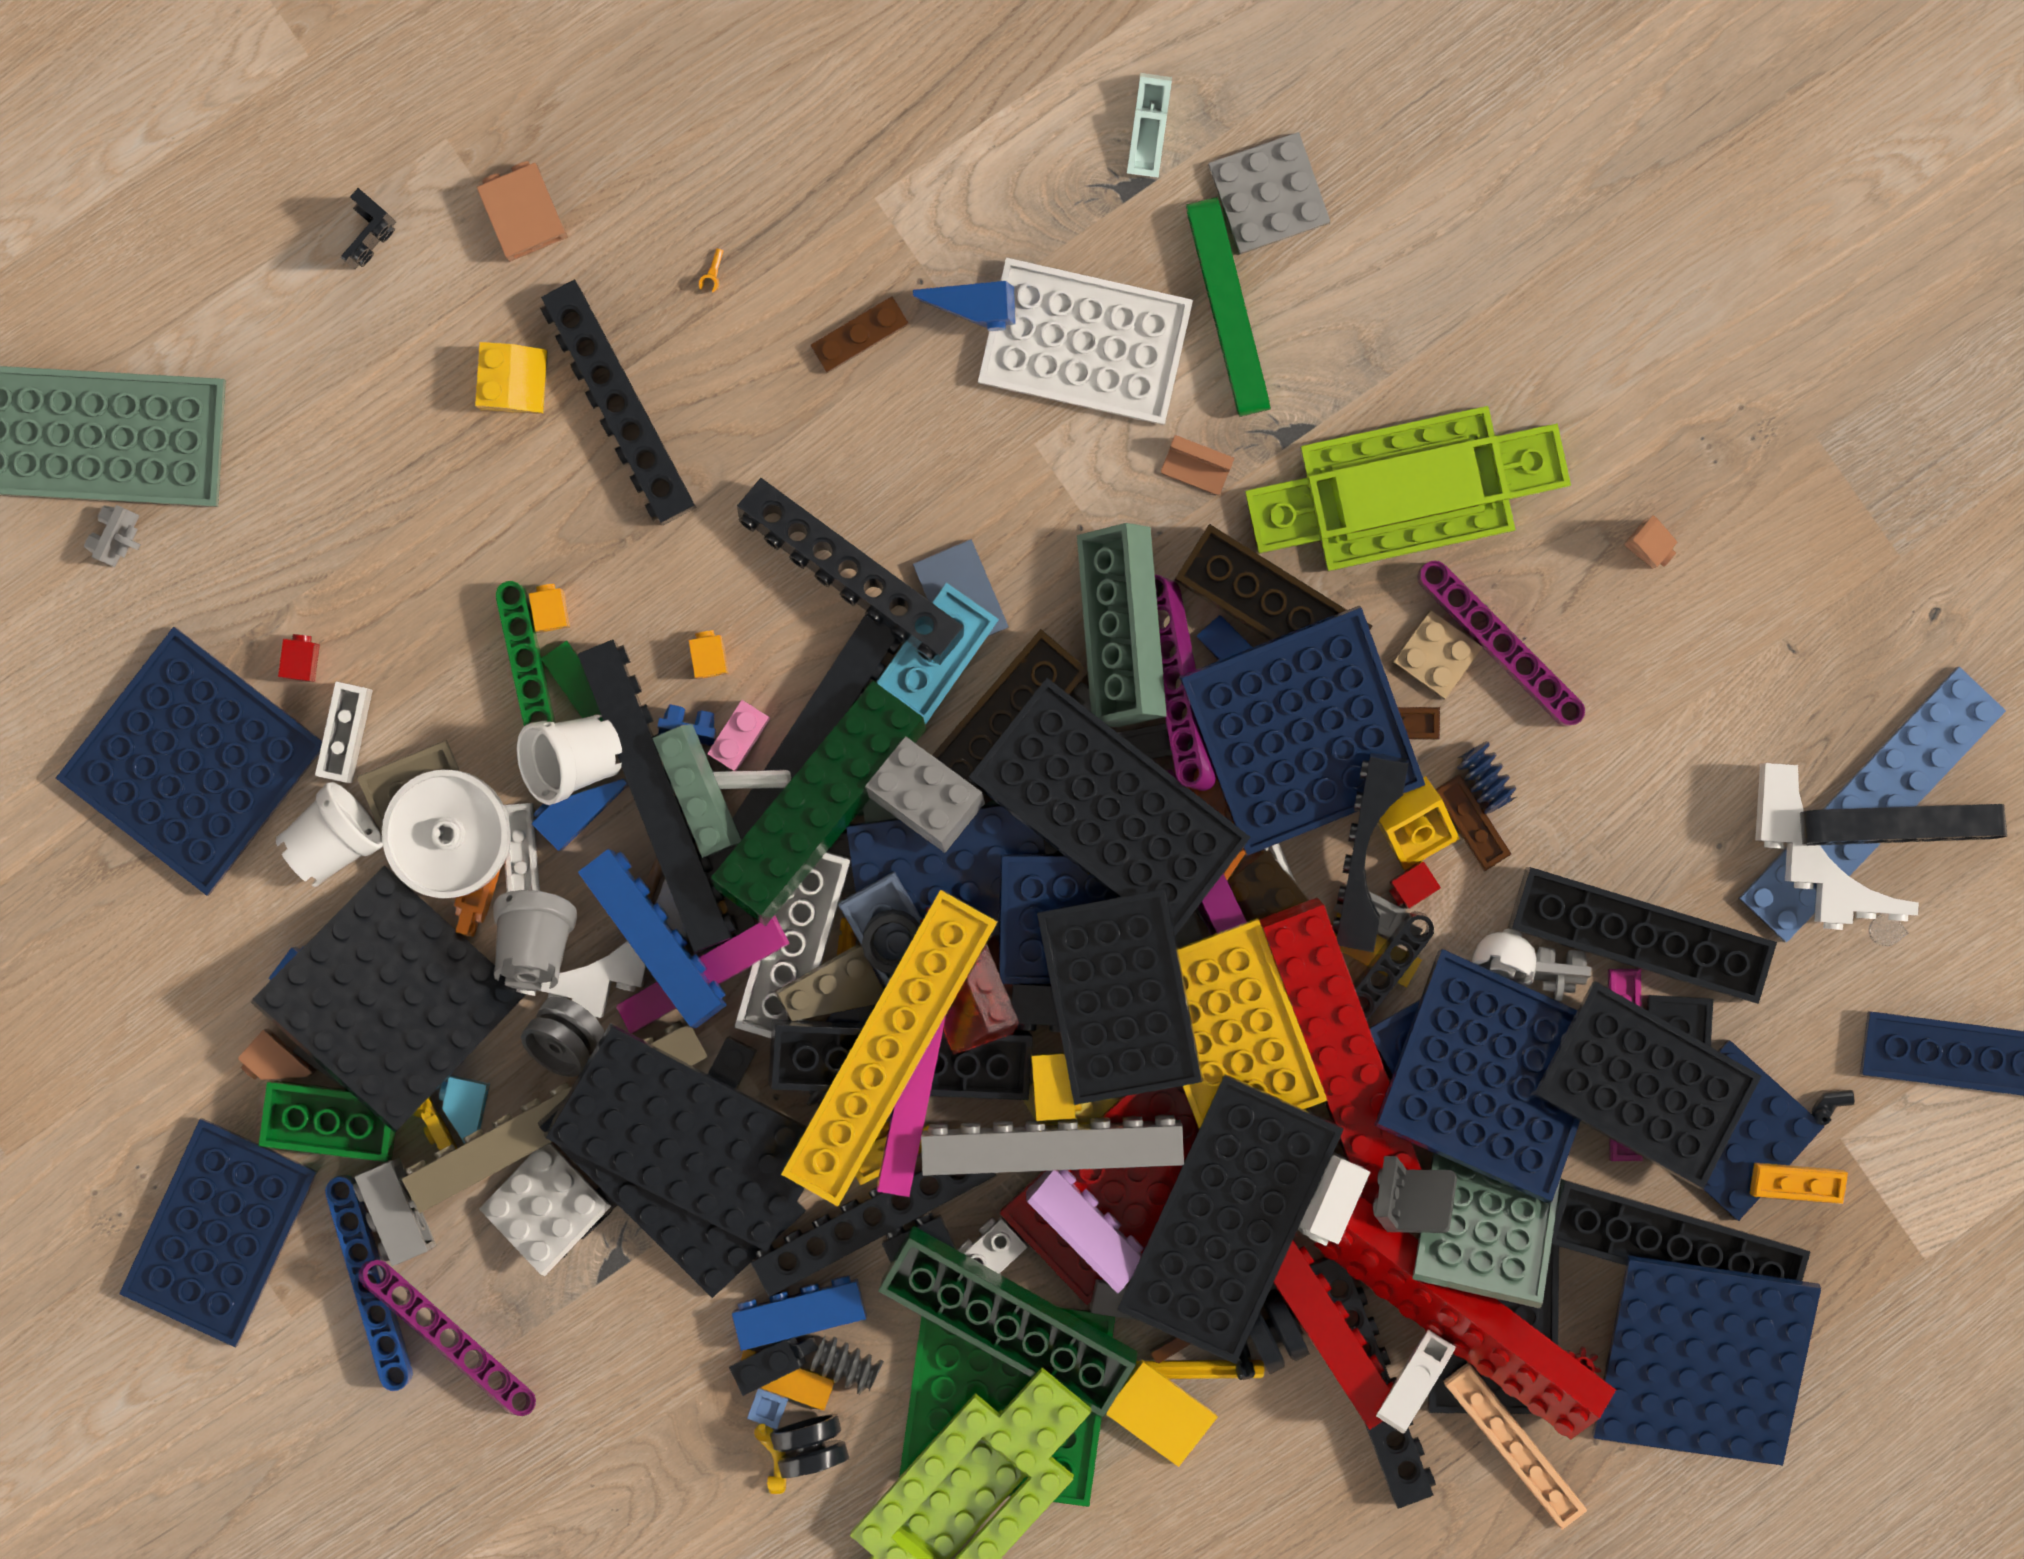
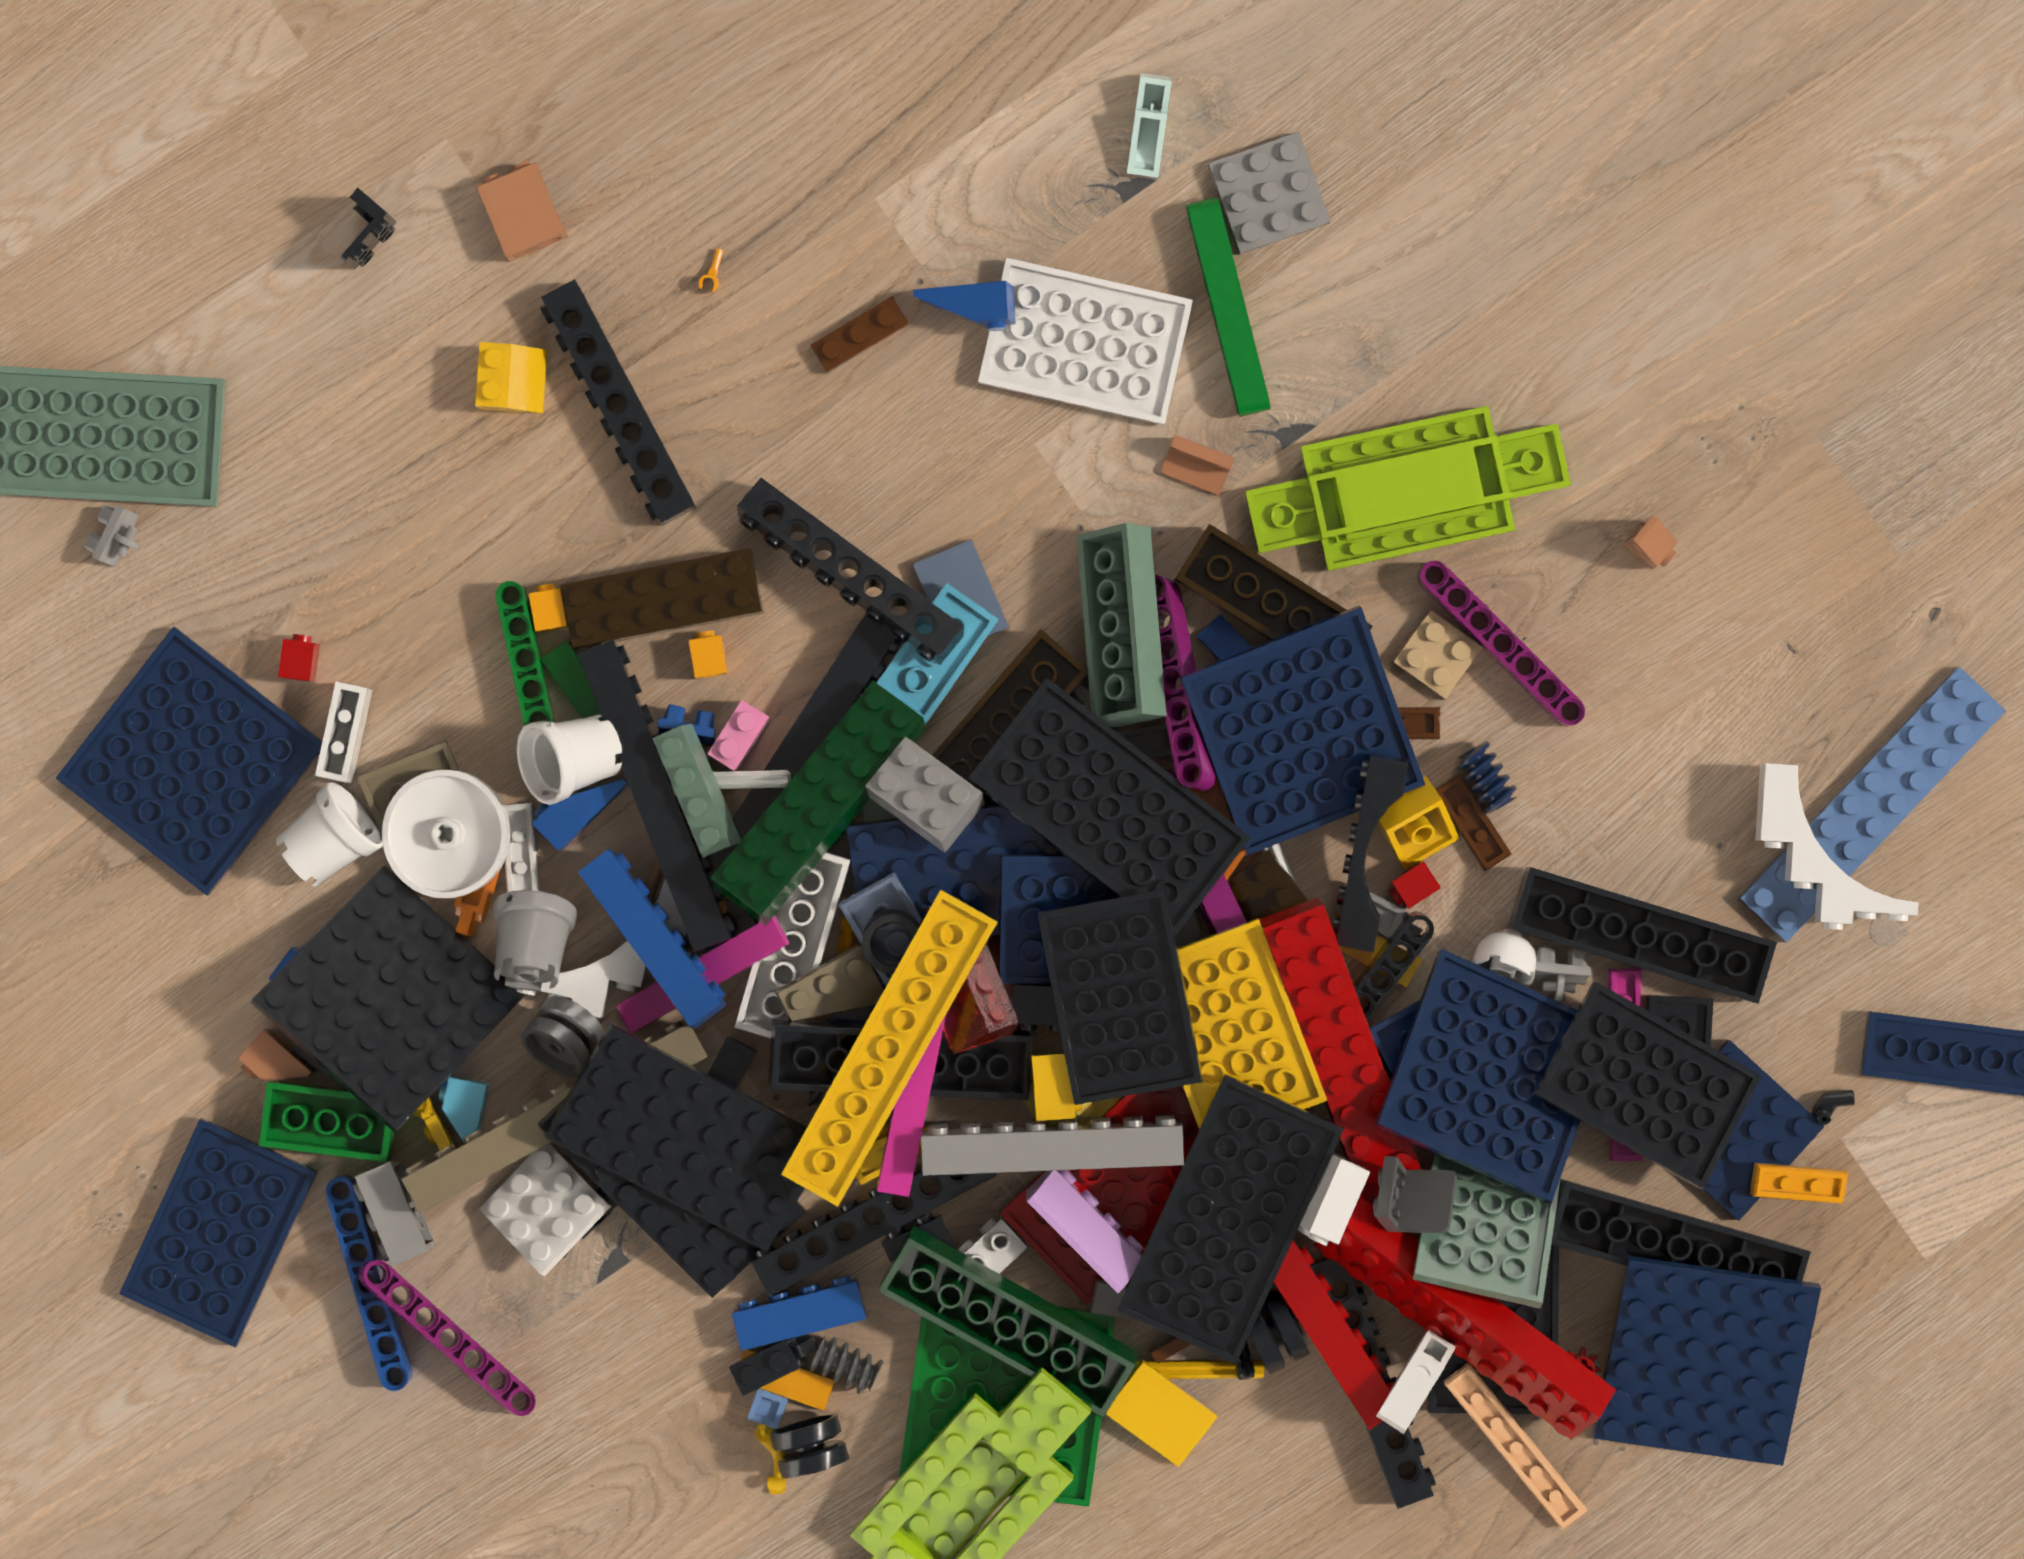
(662, 598): none -> dark brown brick
(1903, 824): black beam -> none

